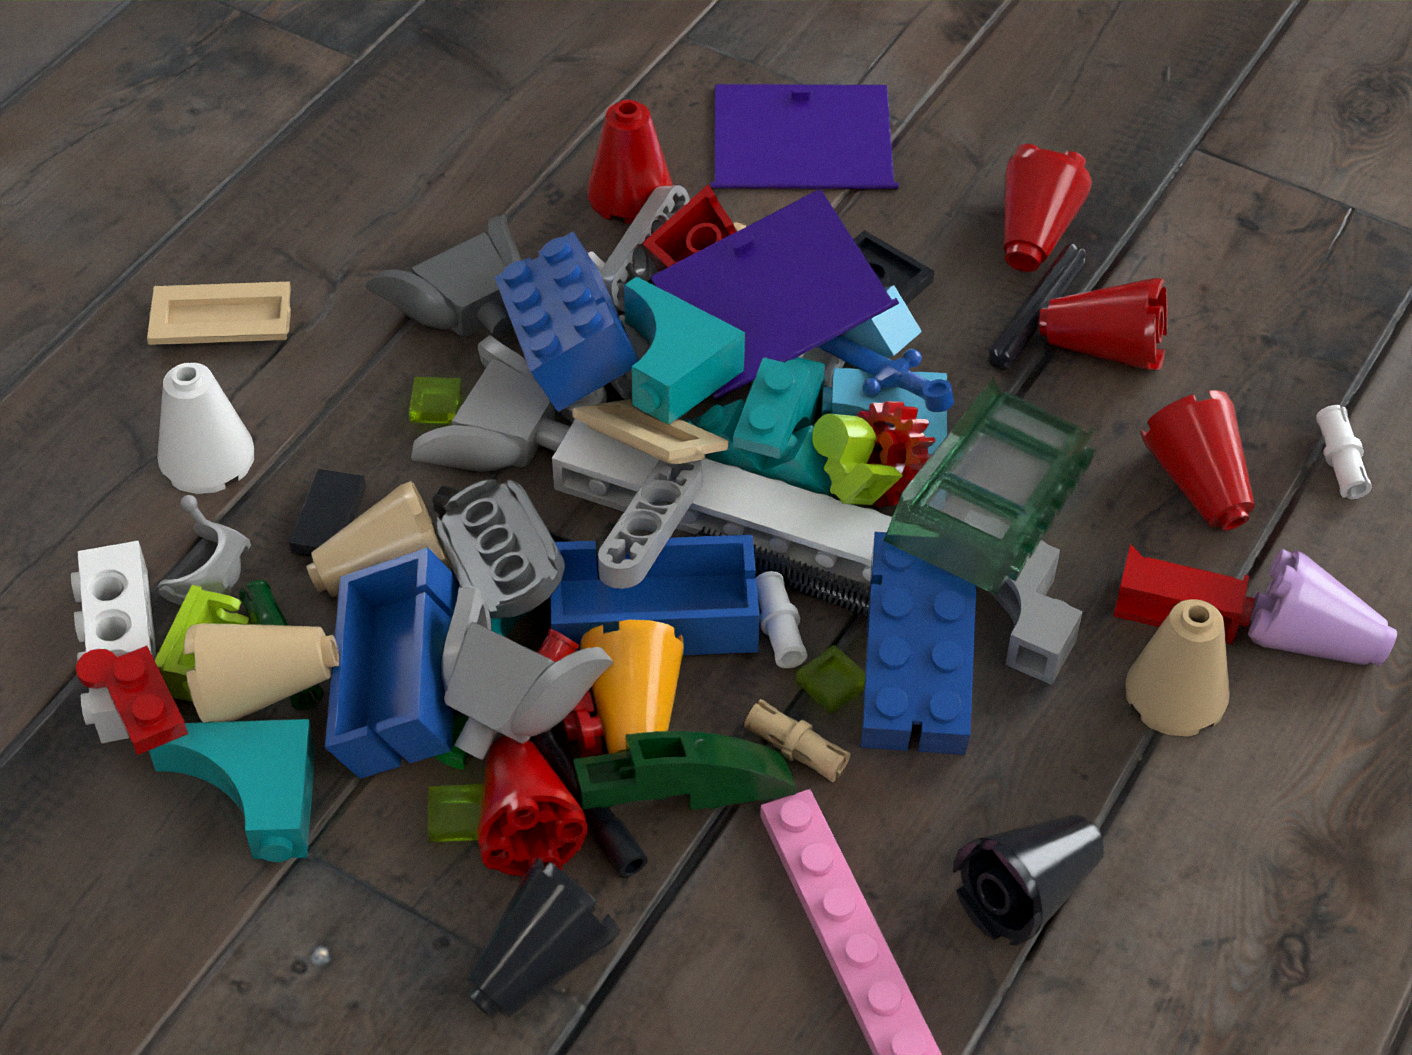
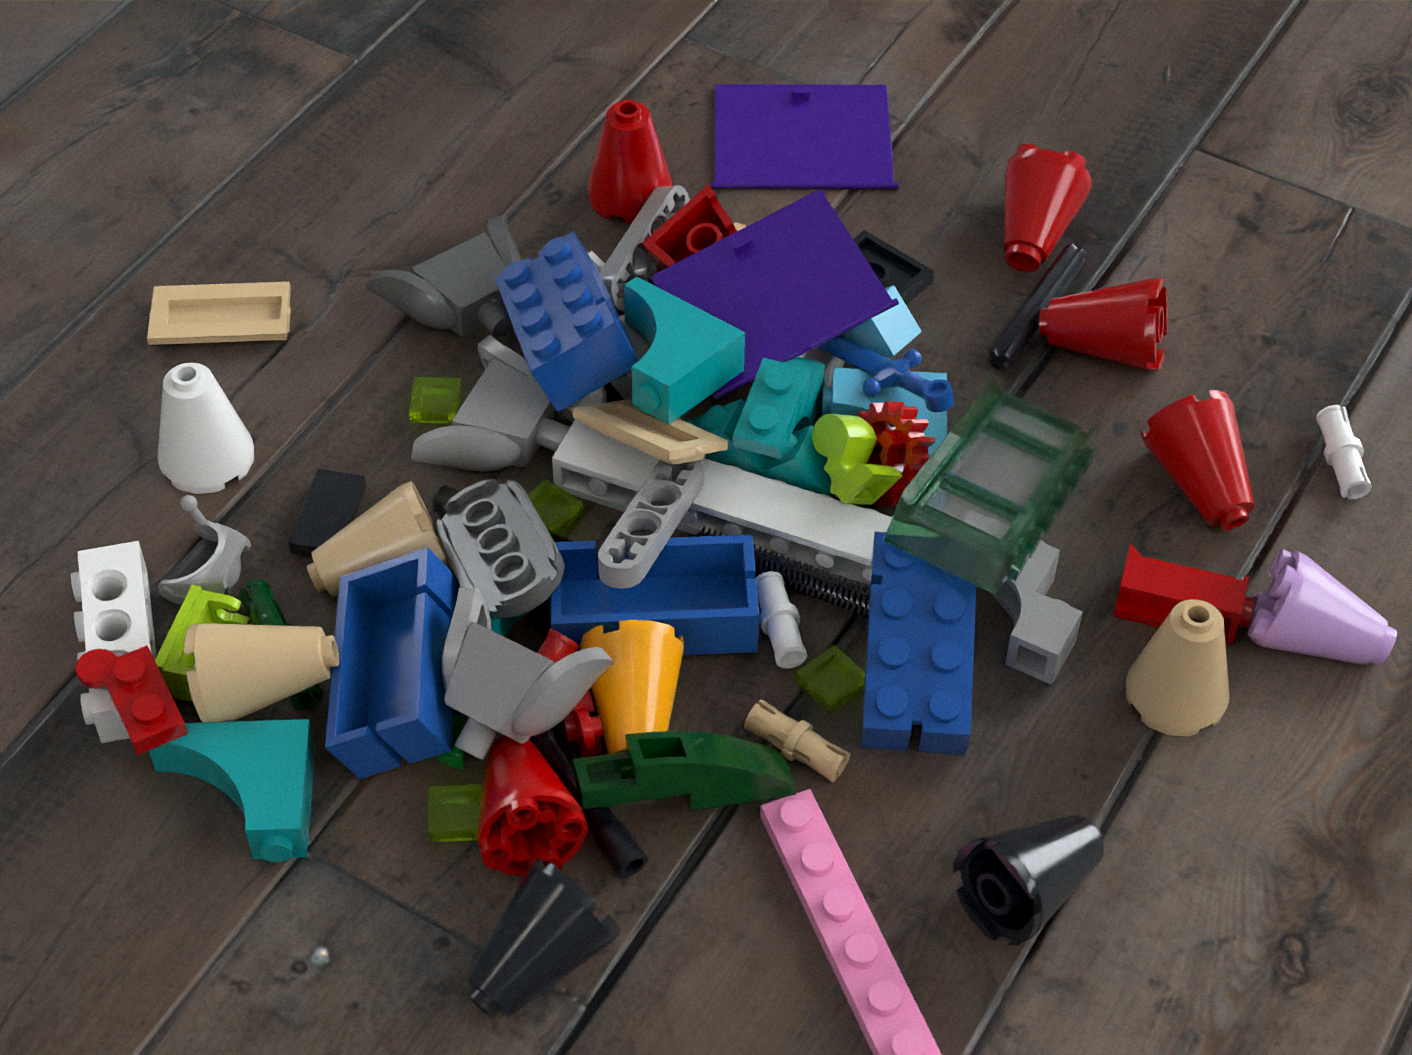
(555, 506): none -> clear neon green tile

